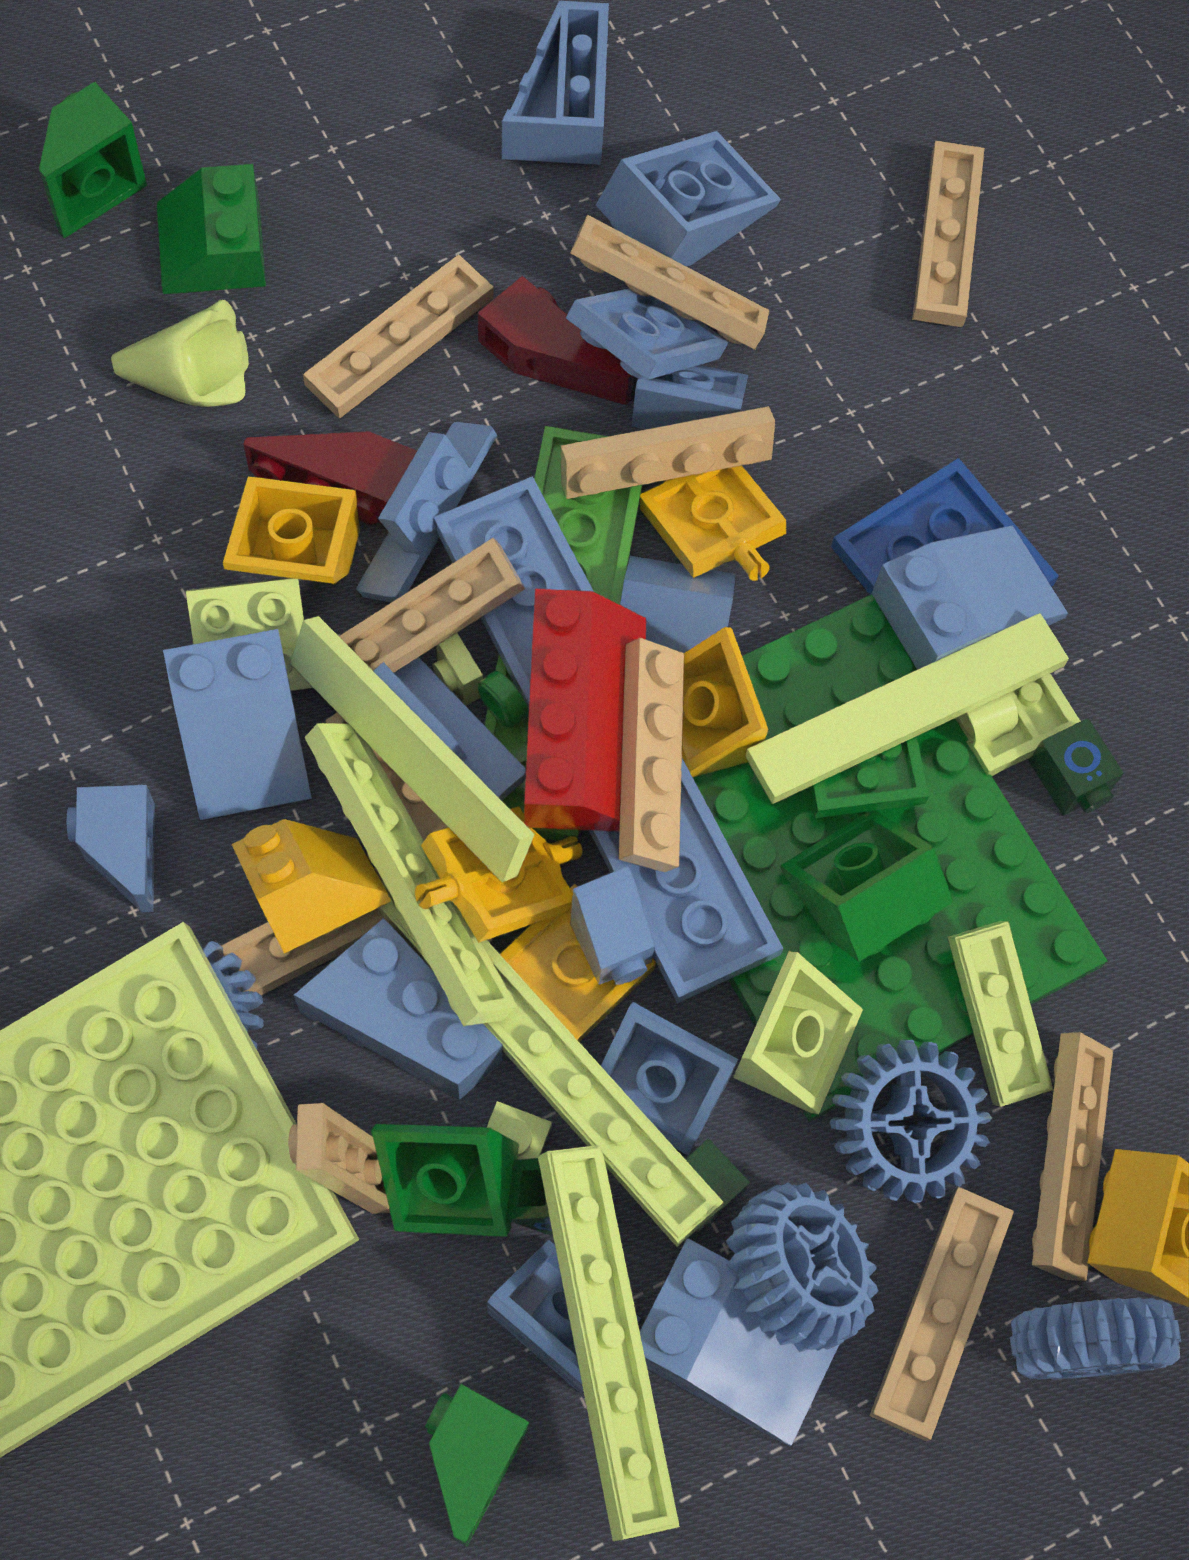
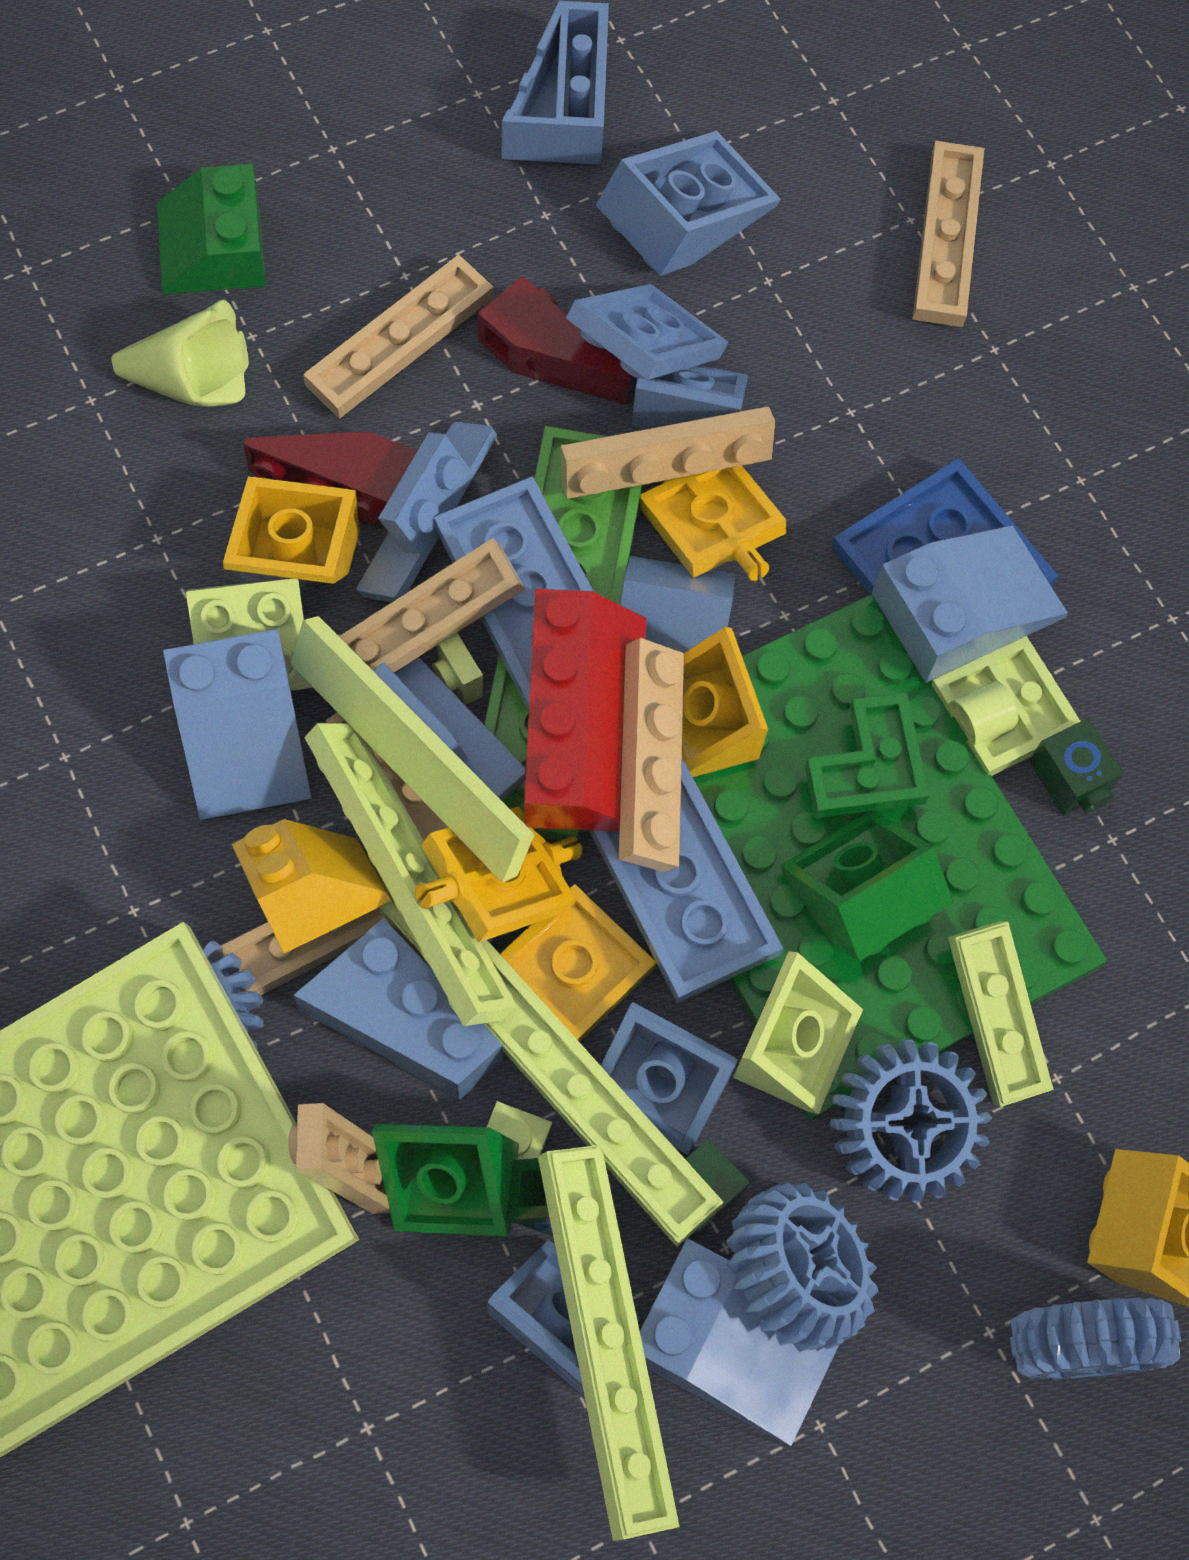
(88, 159): green slope -> none
(117, 837): medium blue slope -> none
(471, 1454): green slope -> none
(503, 699): green tile -> none
(612, 927): medium blue slope -> none
(659, 276): tan plate -> none
(905, 708): yellowish green tile -> none
(941, 1314): tan plate -> none
(1072, 1157): tan plate -> none

